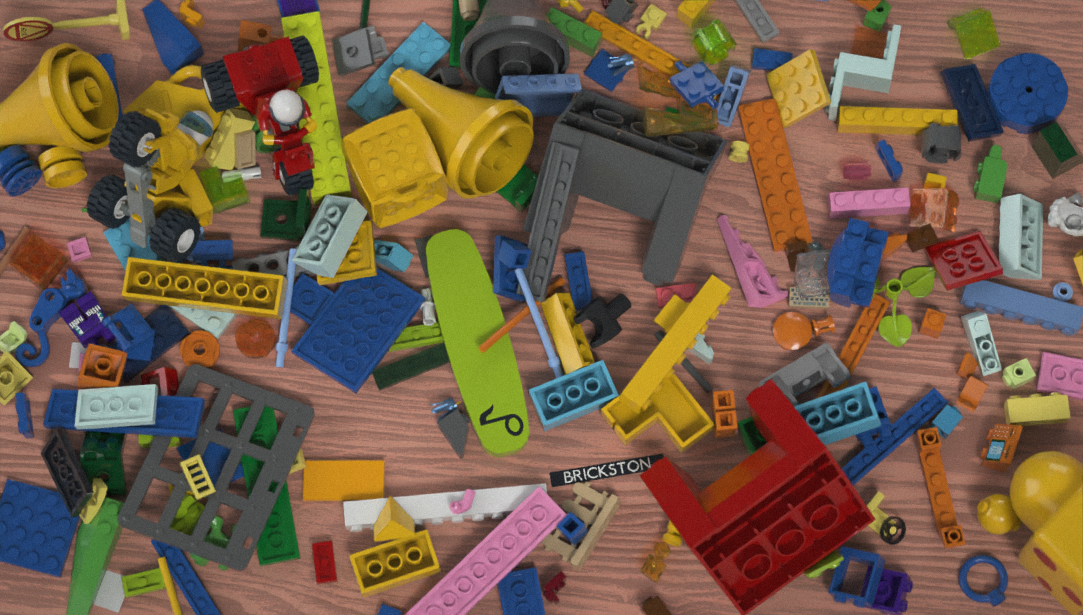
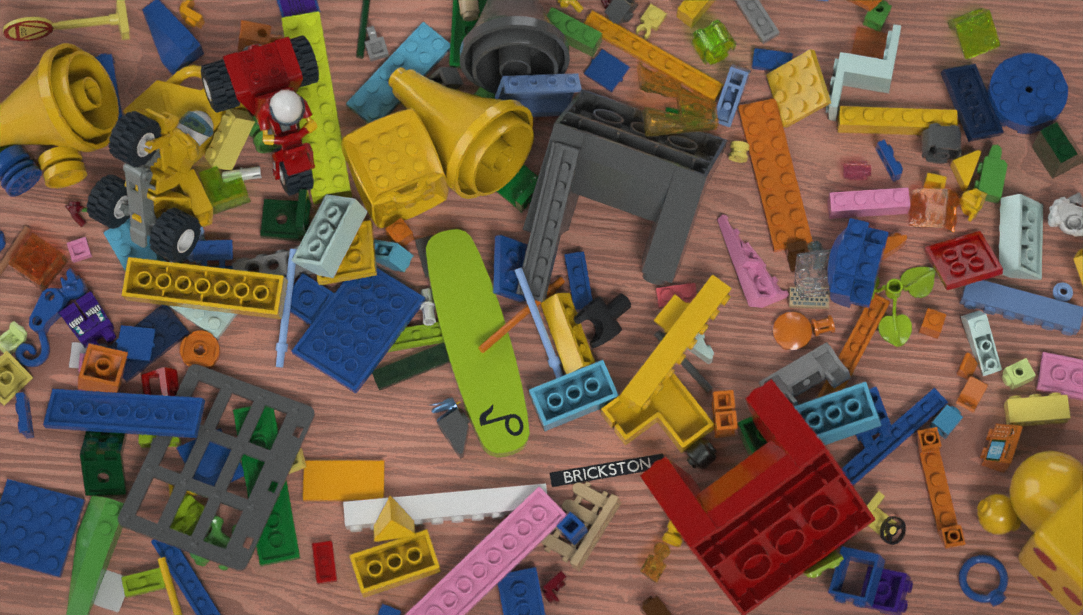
(67, 472): black plate -> none
(75, 208): none -> dark red plate
(95, 501): light yellow slope -> none
(116, 406): light aqua plate -> none
(134, 326): blue plate -> none
(197, 460): light yellow slope -> none
(245, 149): tan tile -> none
(251, 328): clear orange plate -> none
(353, 52): dark grey plate -> none
(399, 233): none -> orange brick
(463, 505): bright pink arm -> none
(514, 254): blue brick -> none
(624, 60): flat silver piece -> none
(696, 84): blue plate -> none
(701, 454): none -> pearl dark grey head
(921, 237): reddish brown brick -> none
(964, 167): none -> yellow slope
(972, 202): none -> yellow piece

